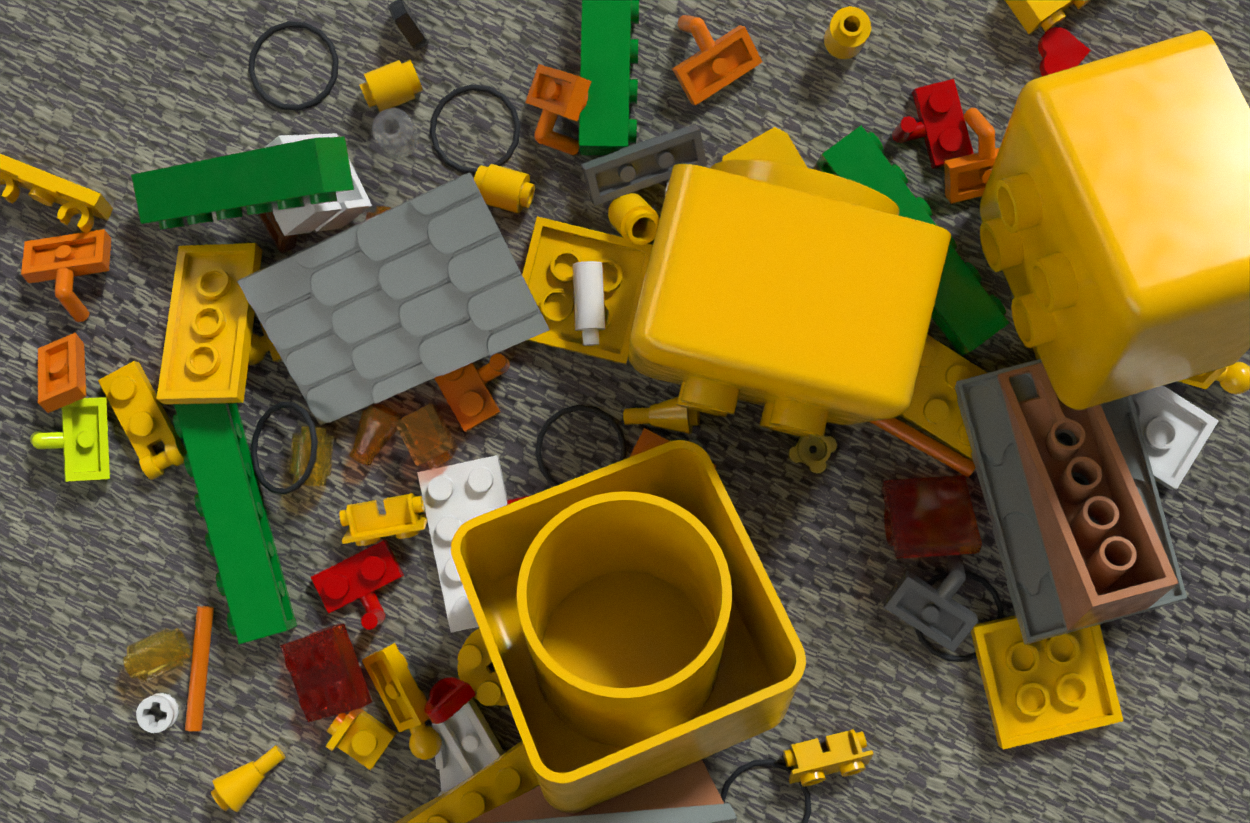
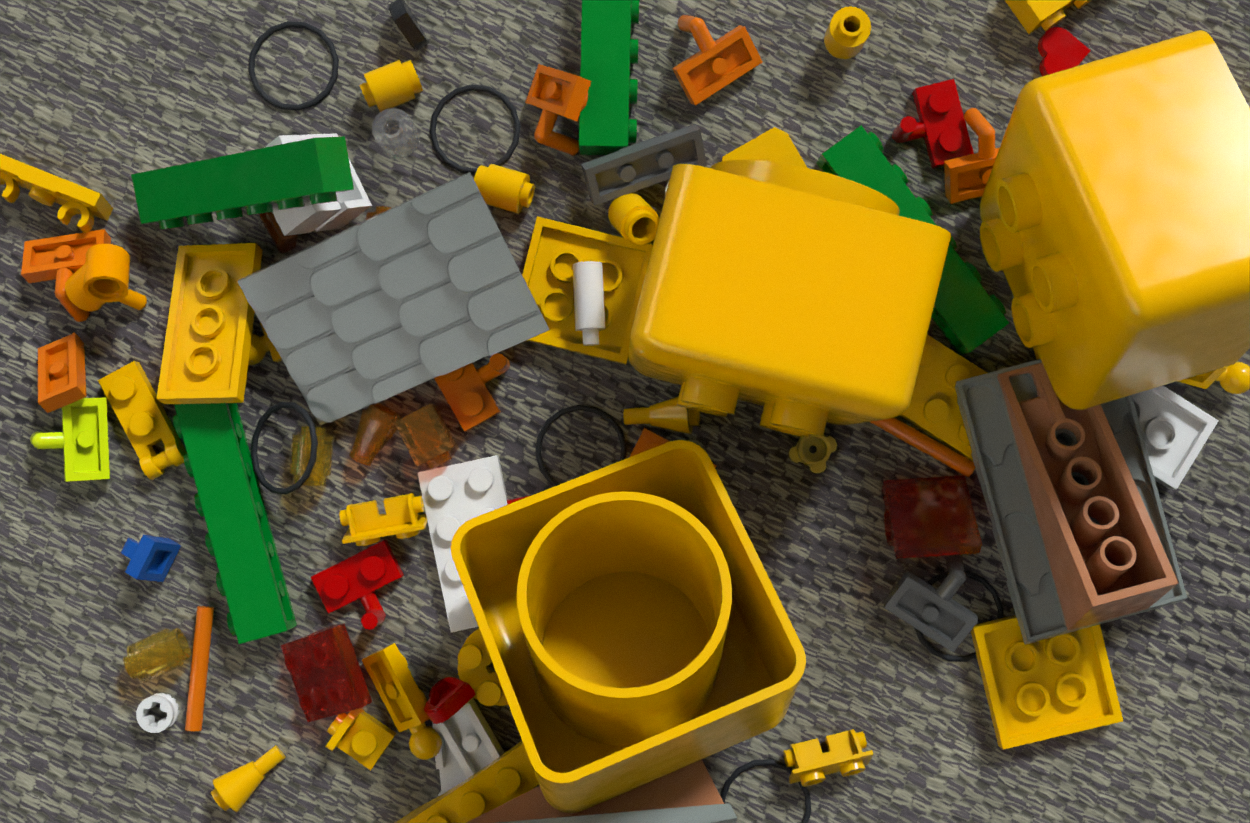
(103, 280): none -> light orange piece
(150, 557): none -> blue tile

